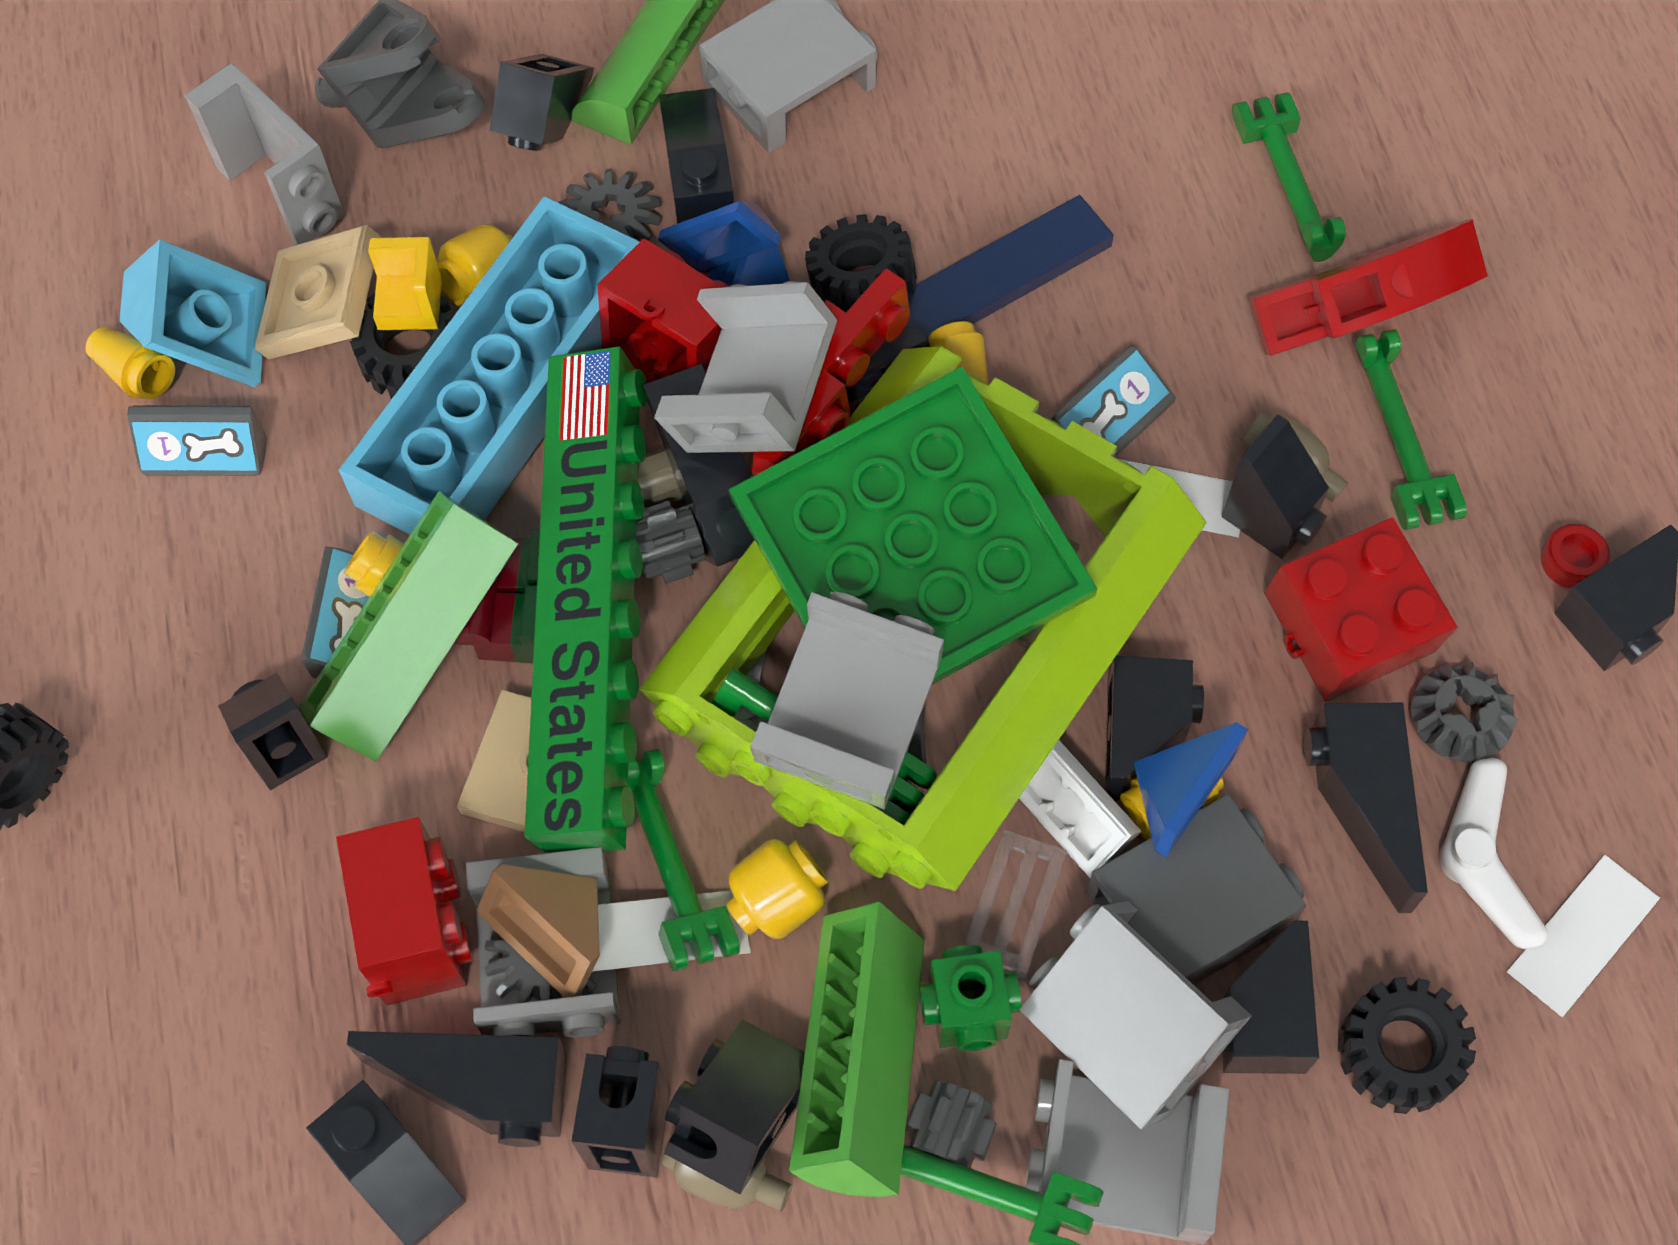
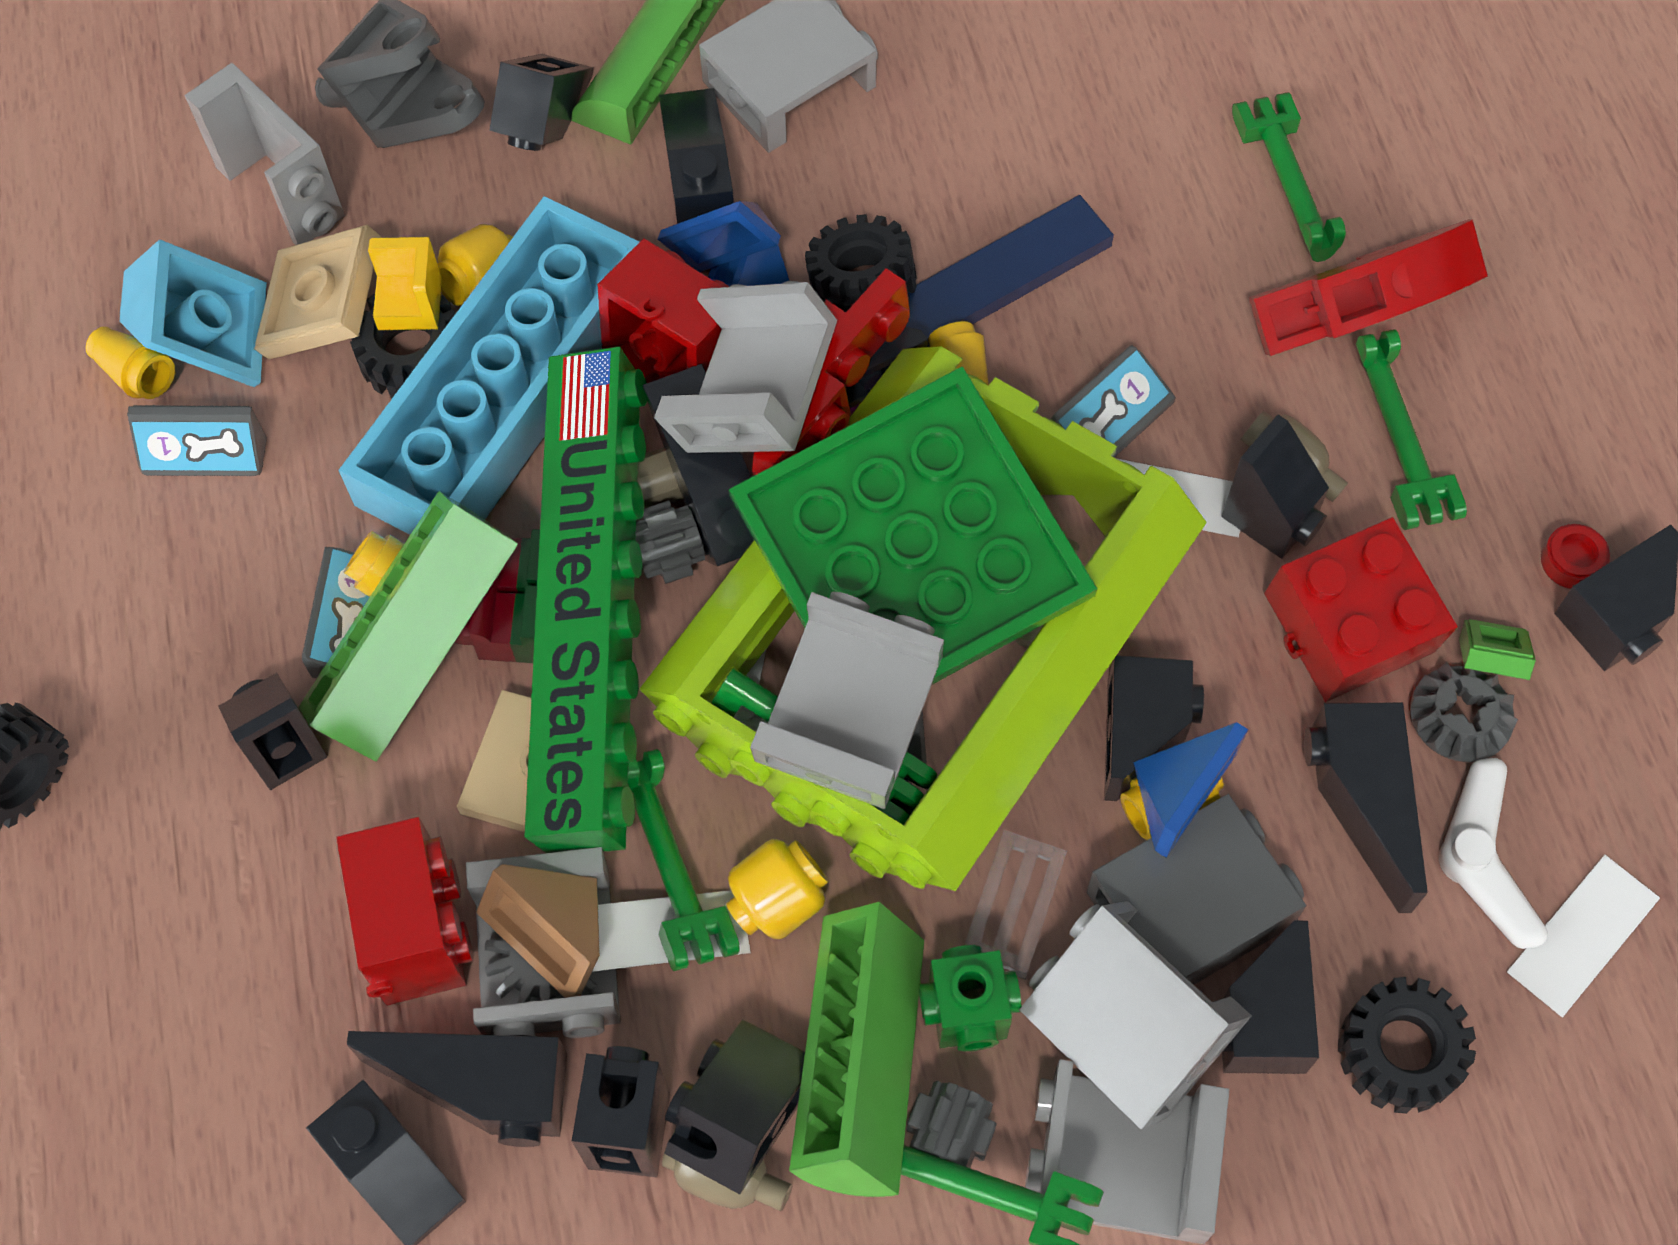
(628, 201): dark grey gear -> none
(1078, 811): white plate -> none
(1497, 649): none -> bright green tile

